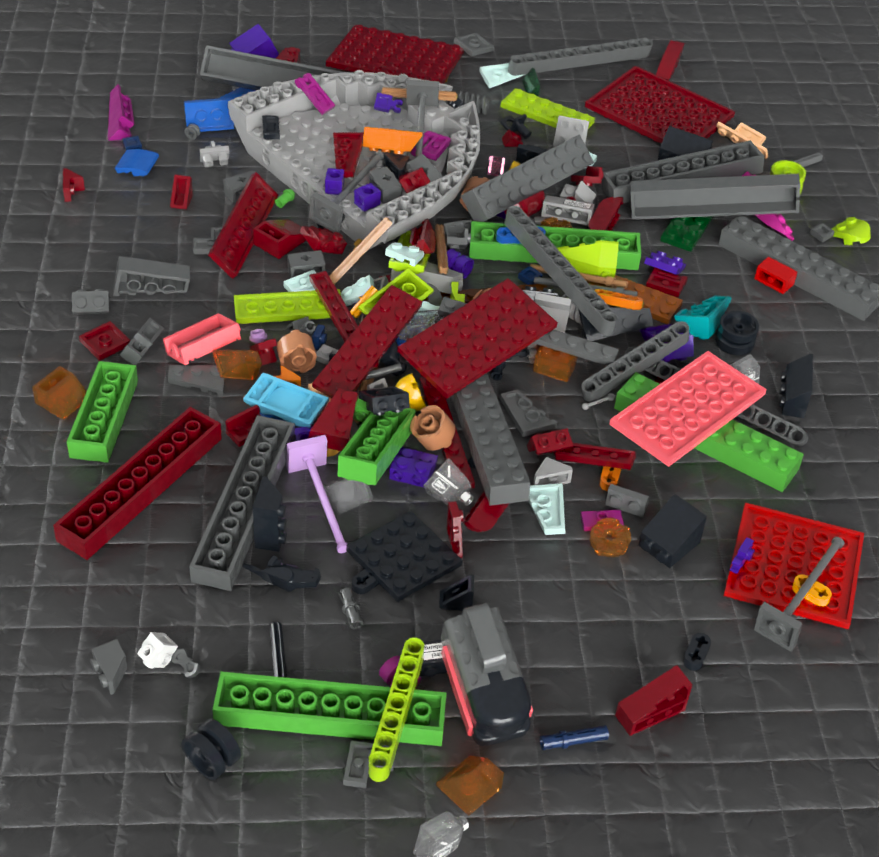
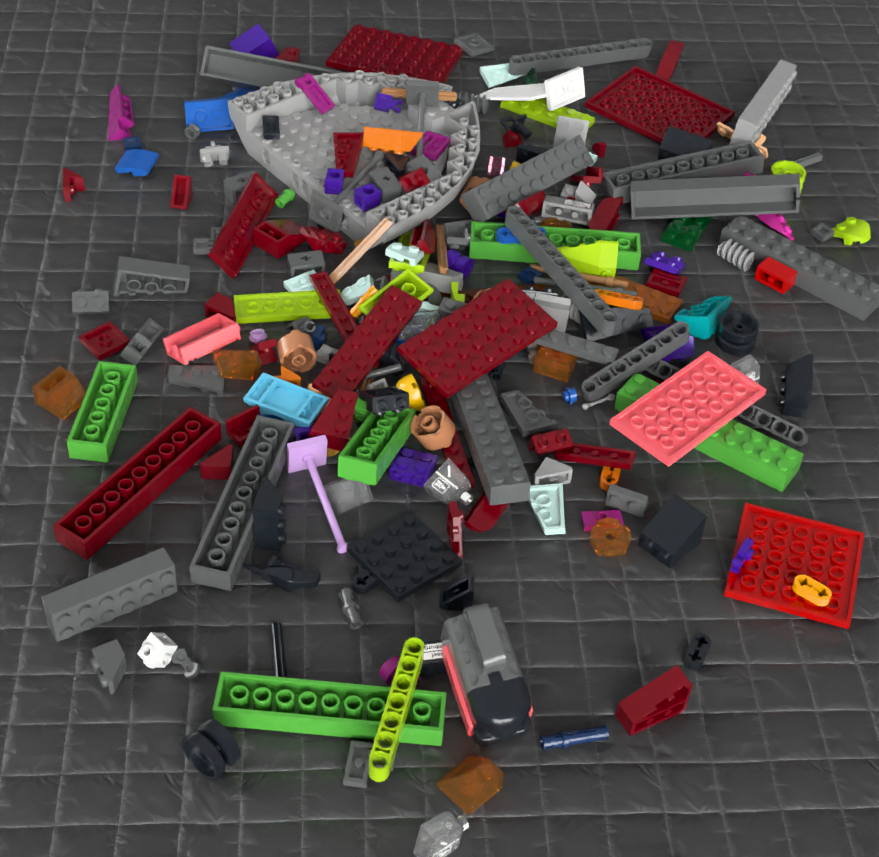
(109, 594): none -> dark grey brick
(218, 465): none -> dark red slope
(220, 304): none -> dark red slope
(558, 90): none -> white piece
(569, 395): none -> blue plate
(599, 148): none -> dark red tile
(736, 254): none -> light grey piece
(764, 103): none -> light grey brick
(779, 625): dark grey tile -> none

